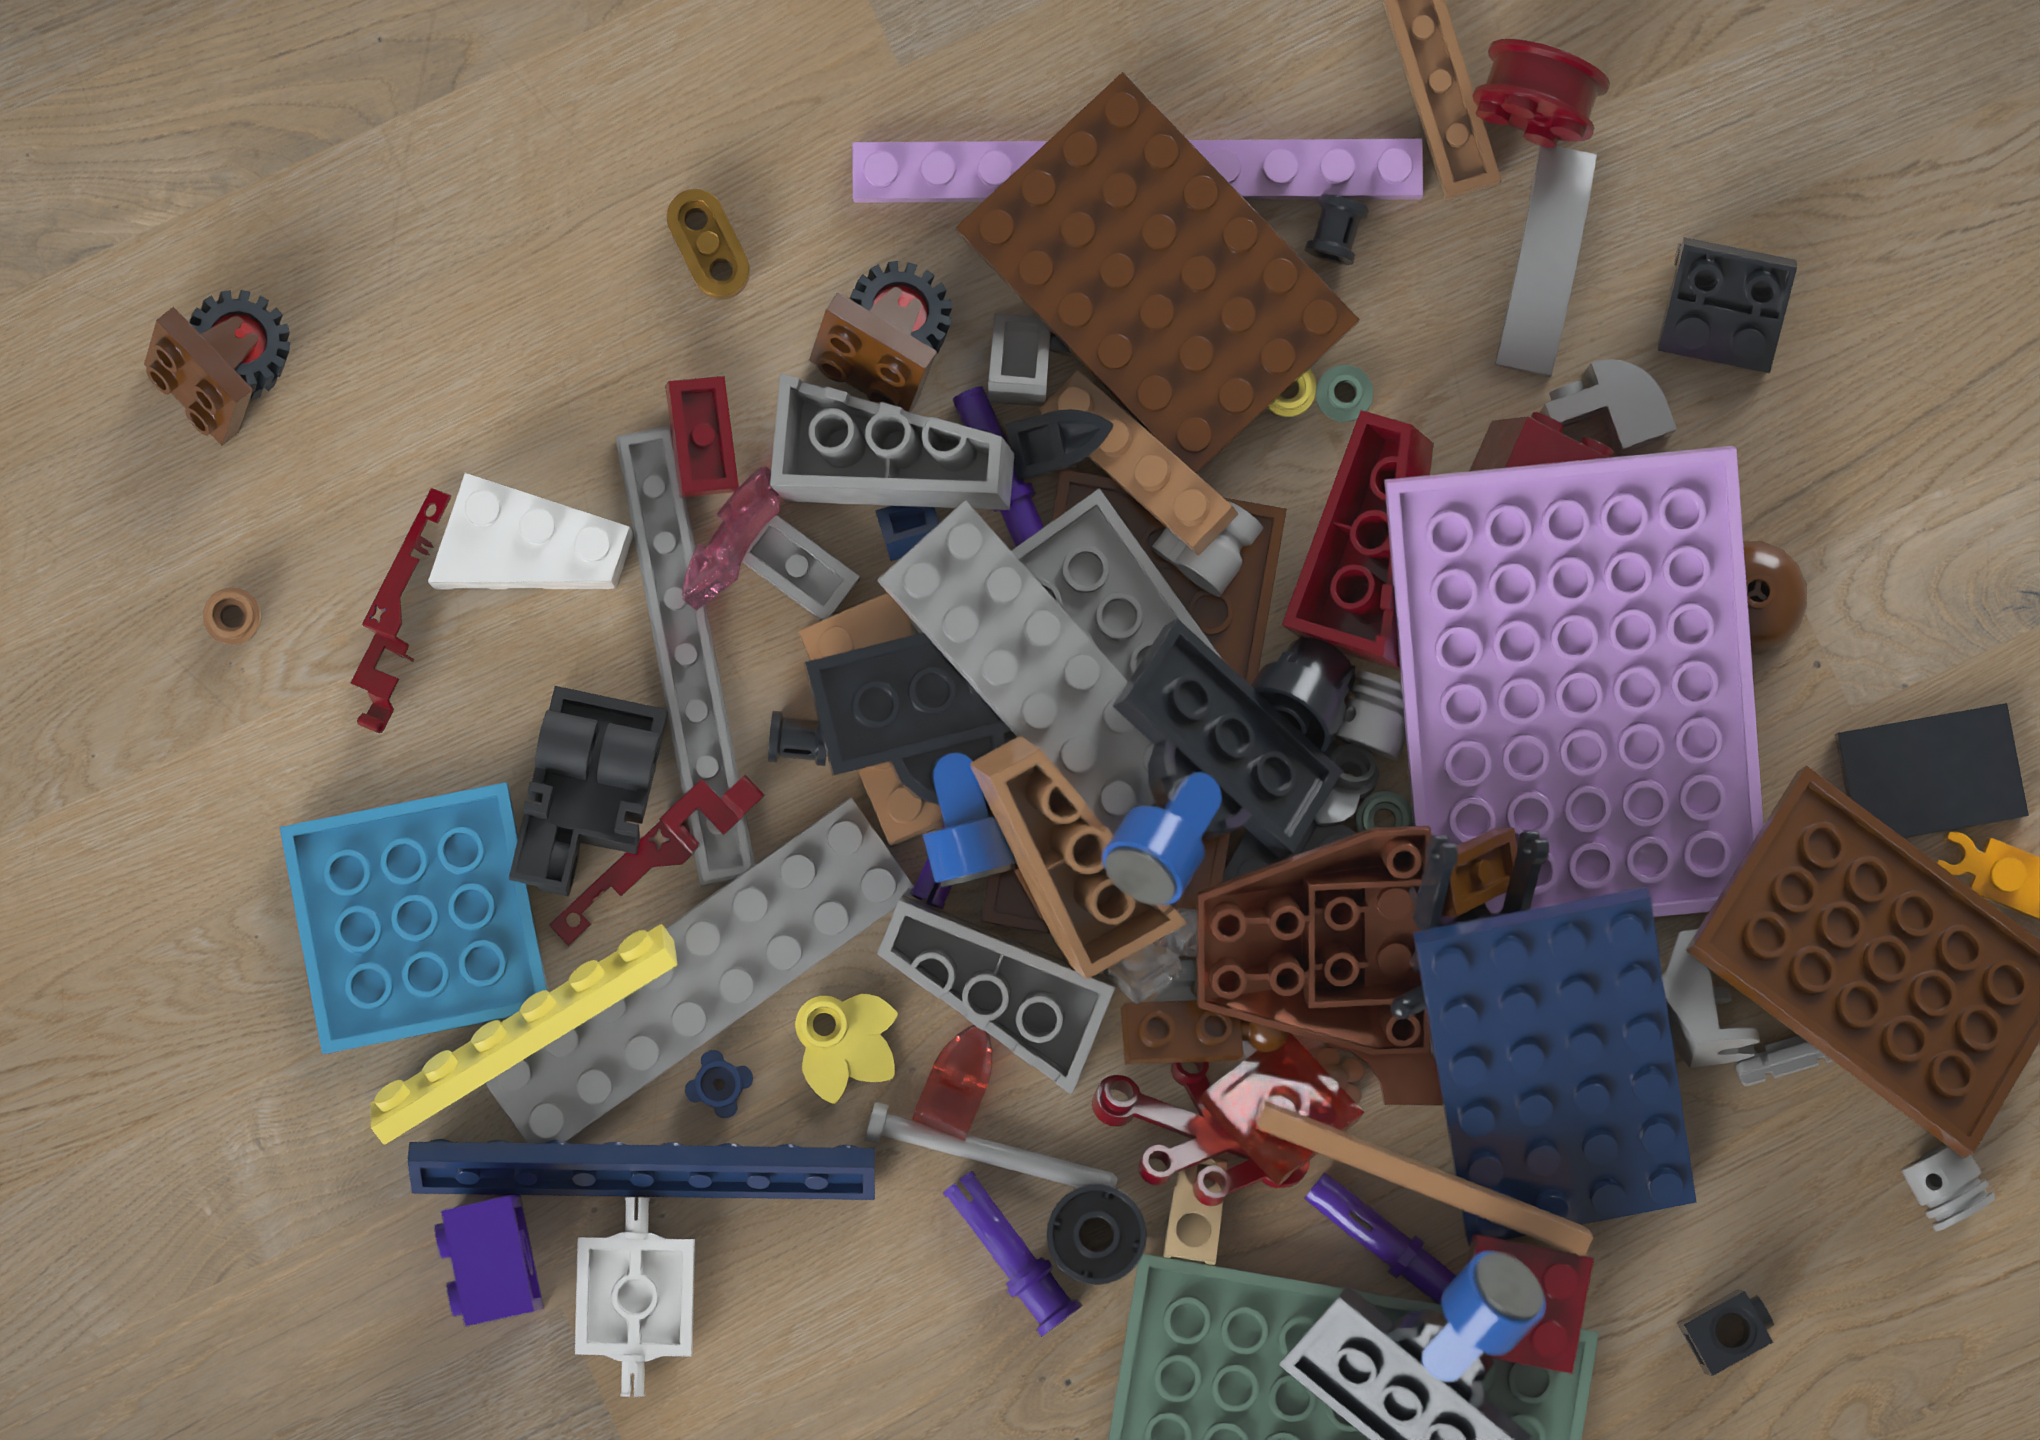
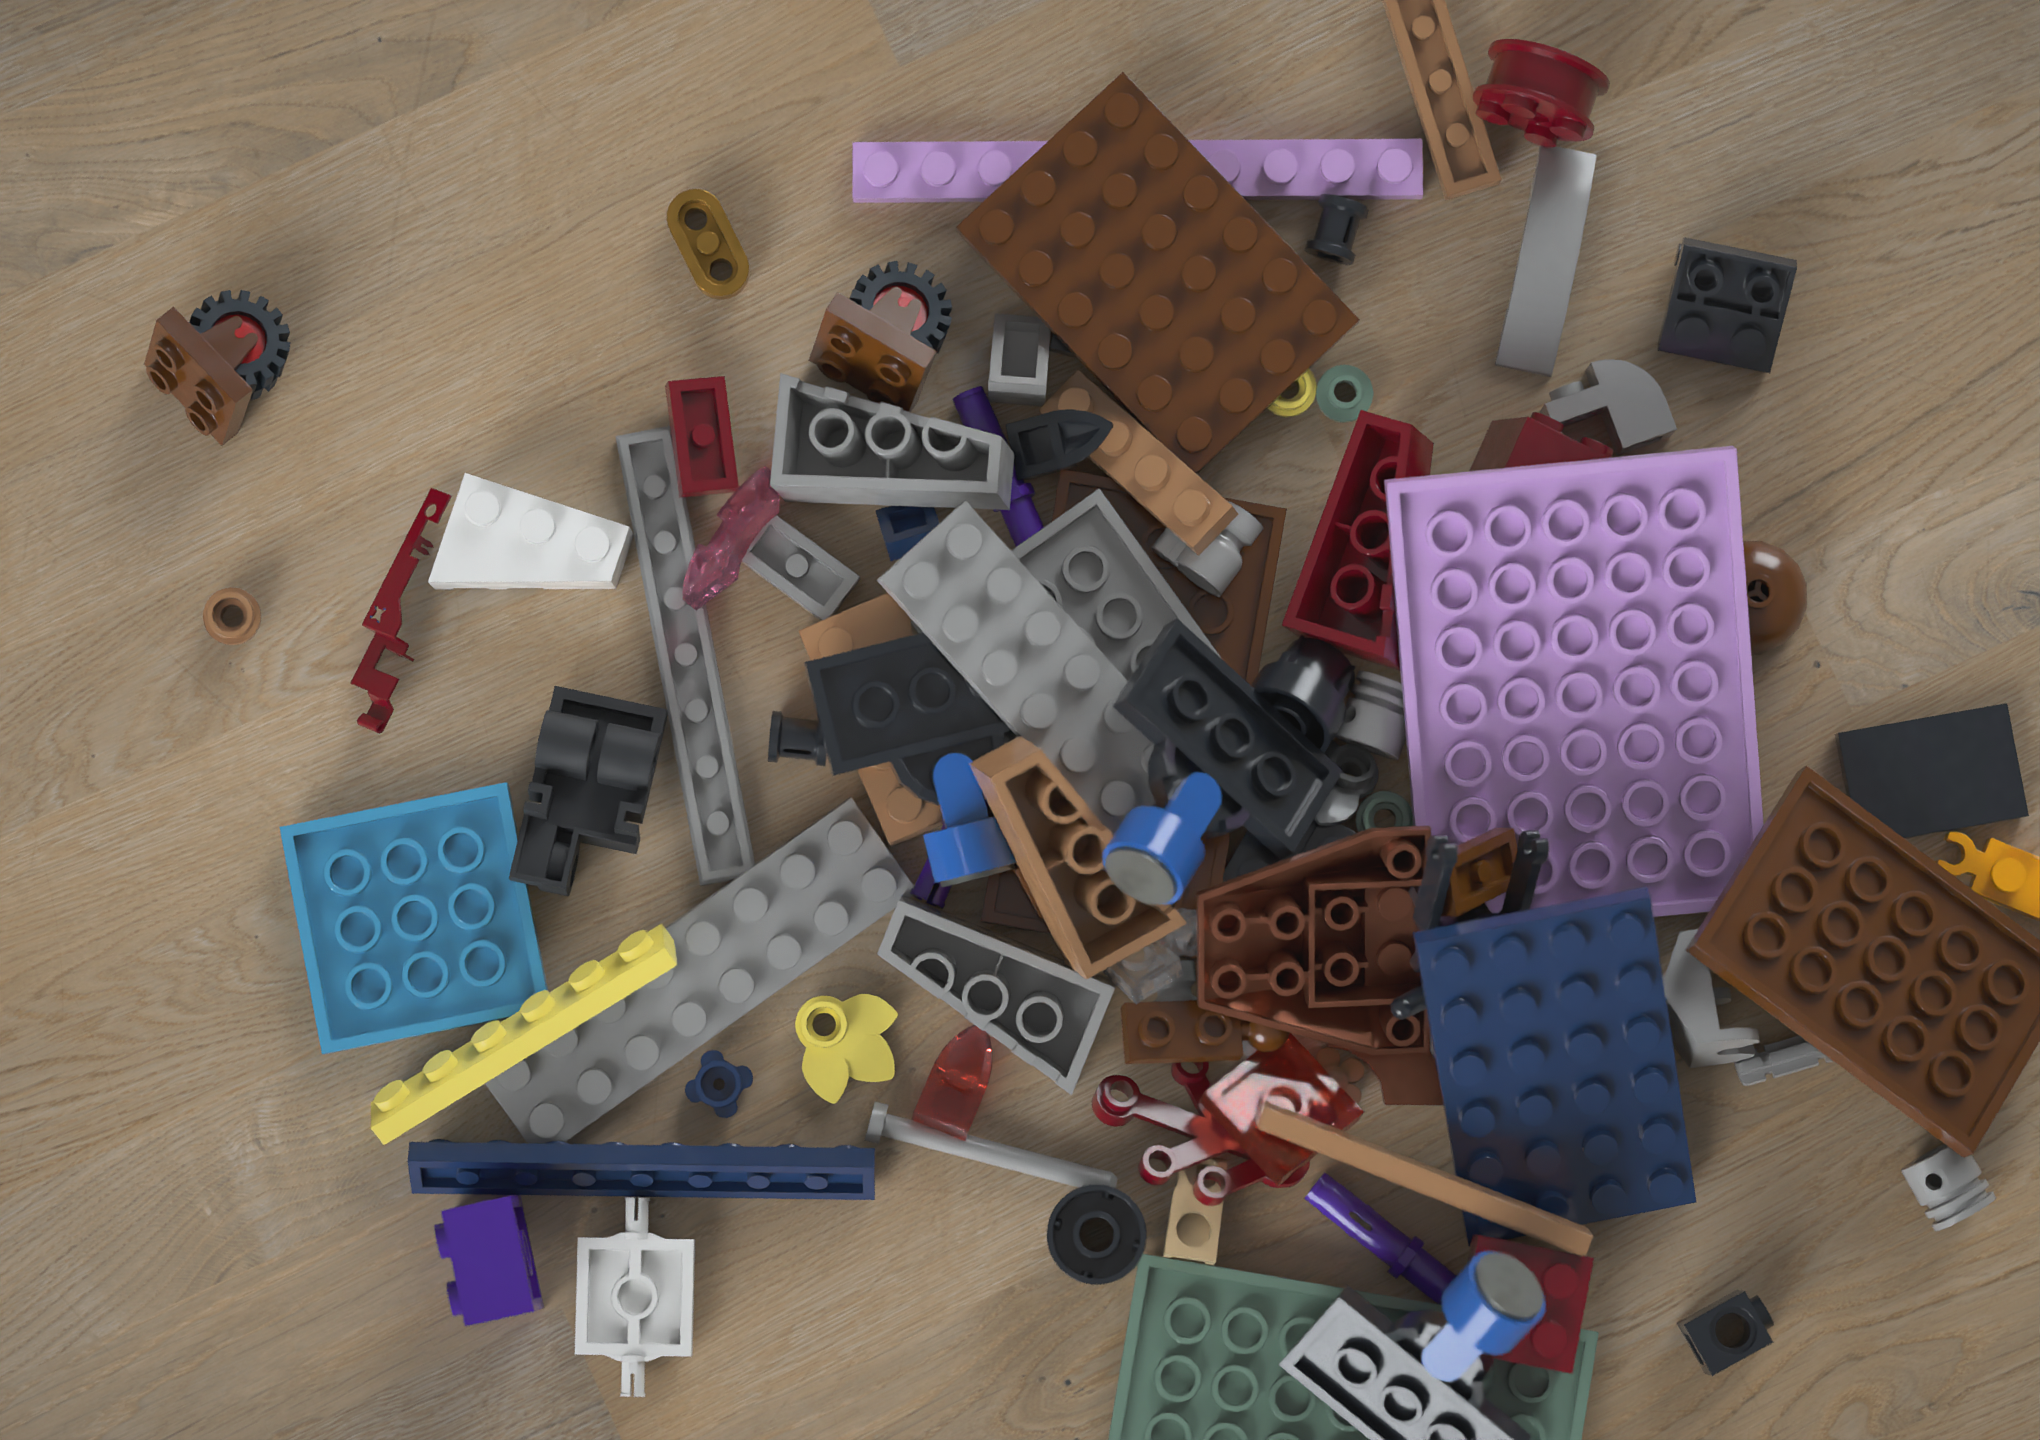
(626, 871): dark red piece -> none
(1028, 1276): dark purple pin -> none

